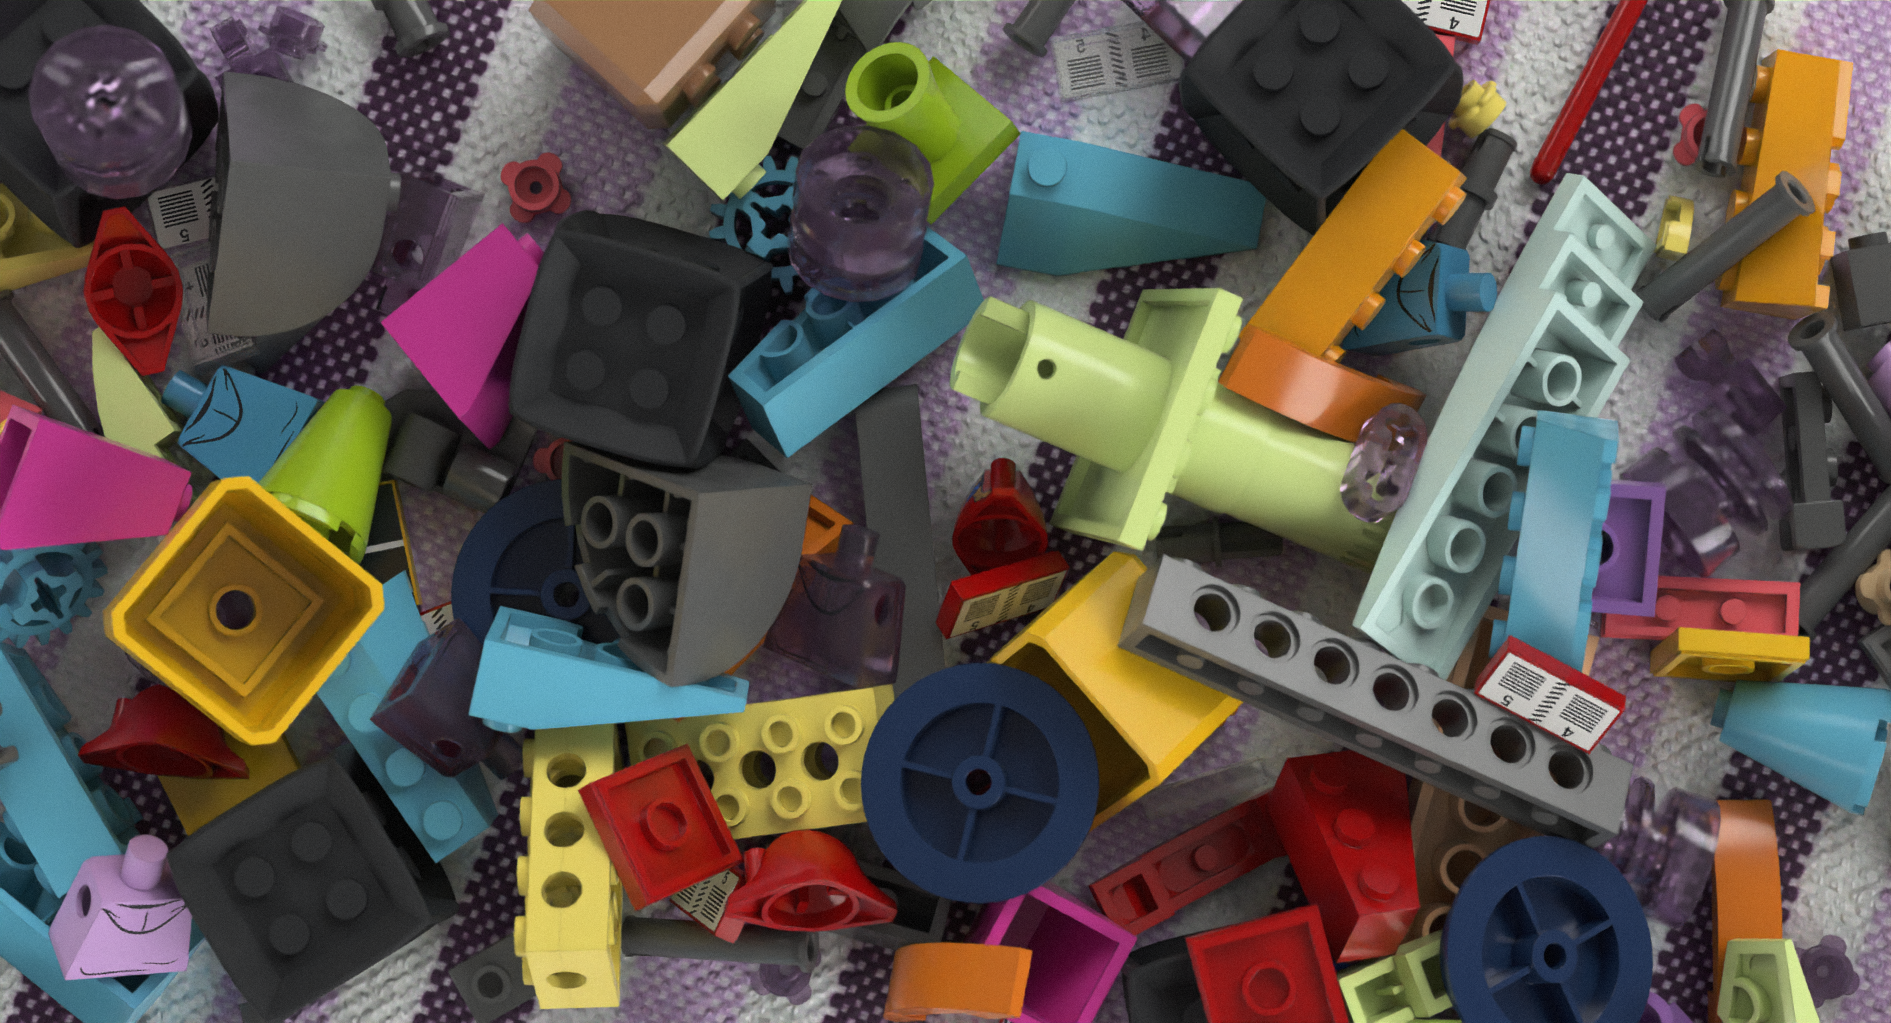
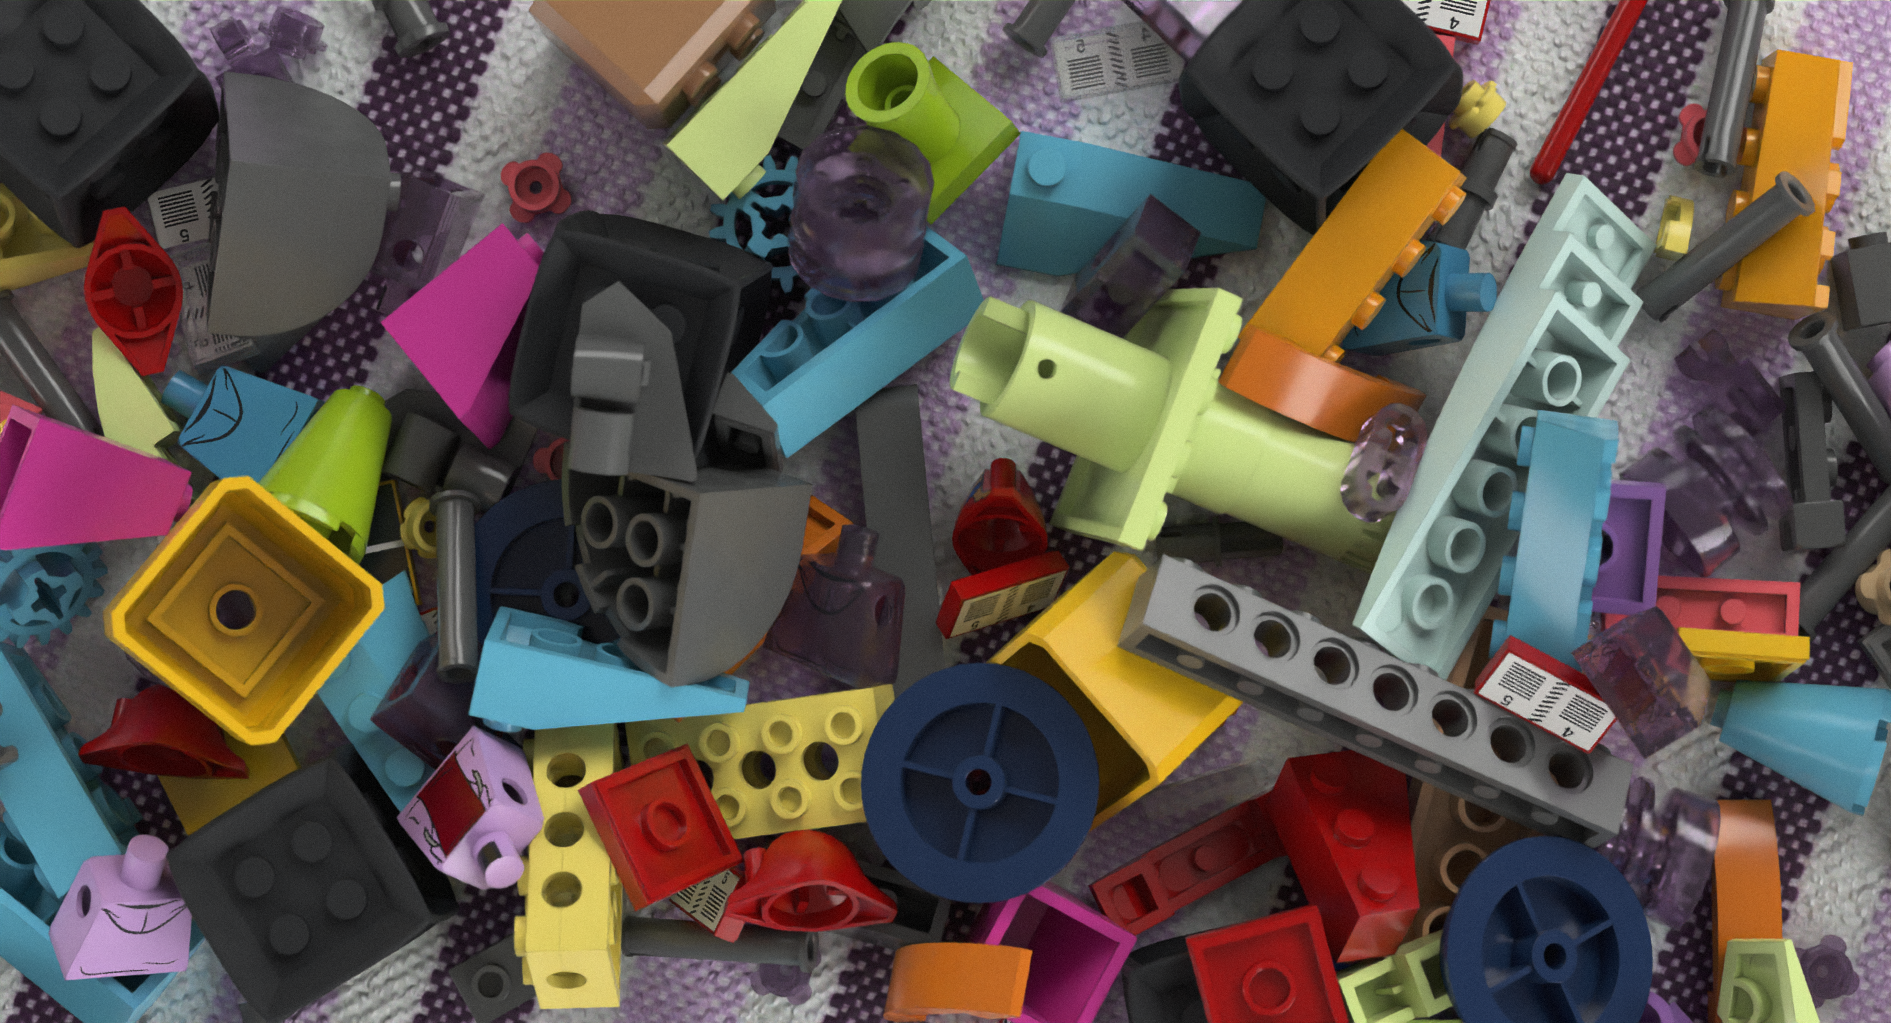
(117, 148): clear purple wheel -> none
(413, 531): none -> light yellow plate
(456, 584): none -> dark grey pin
(477, 812): none -> lavender torso
(627, 393): none -> dark grey panel
(745, 427): none -> dark grey slope
(1132, 269): none -> clear purple brick
(1645, 677): none -> clear purple torso

